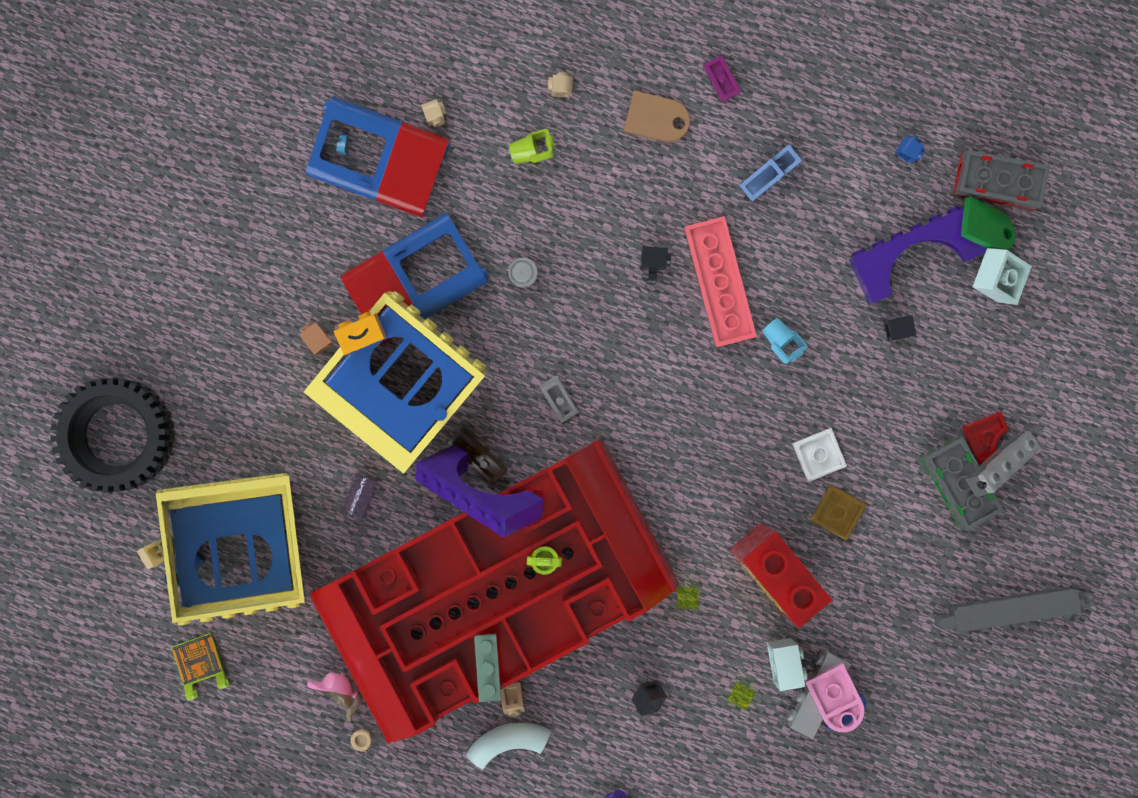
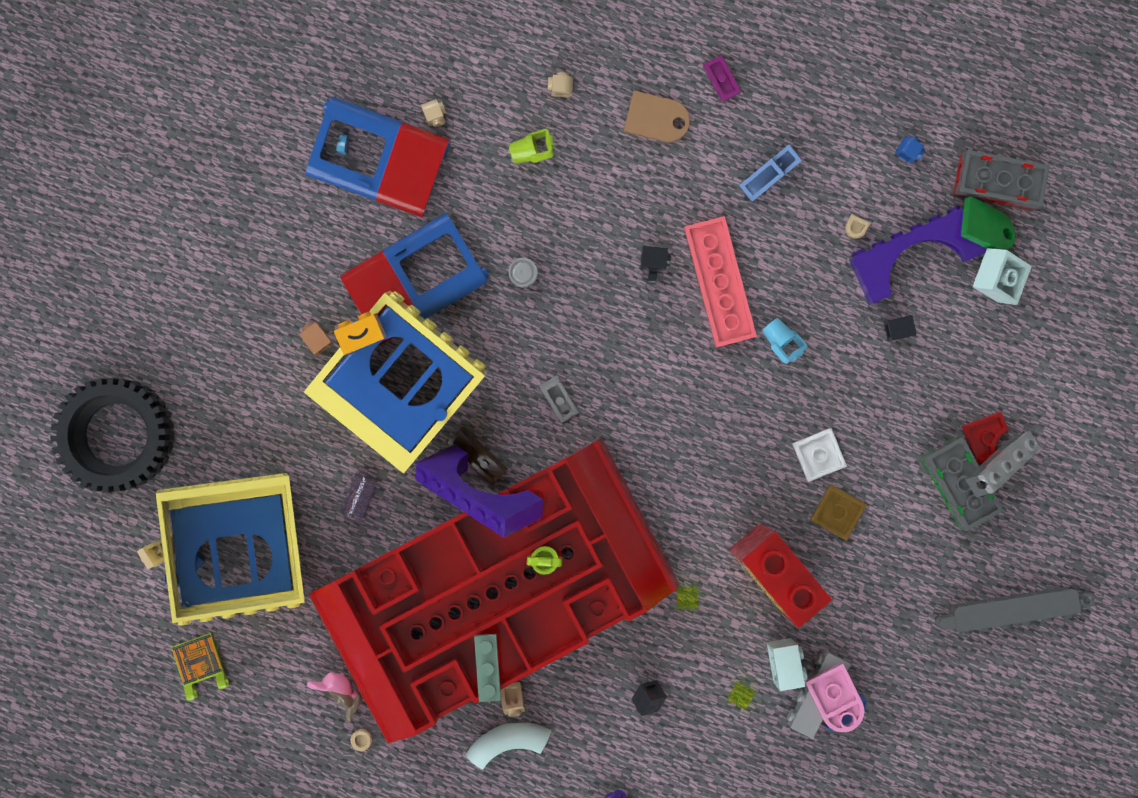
(856, 227): none -> tan tile

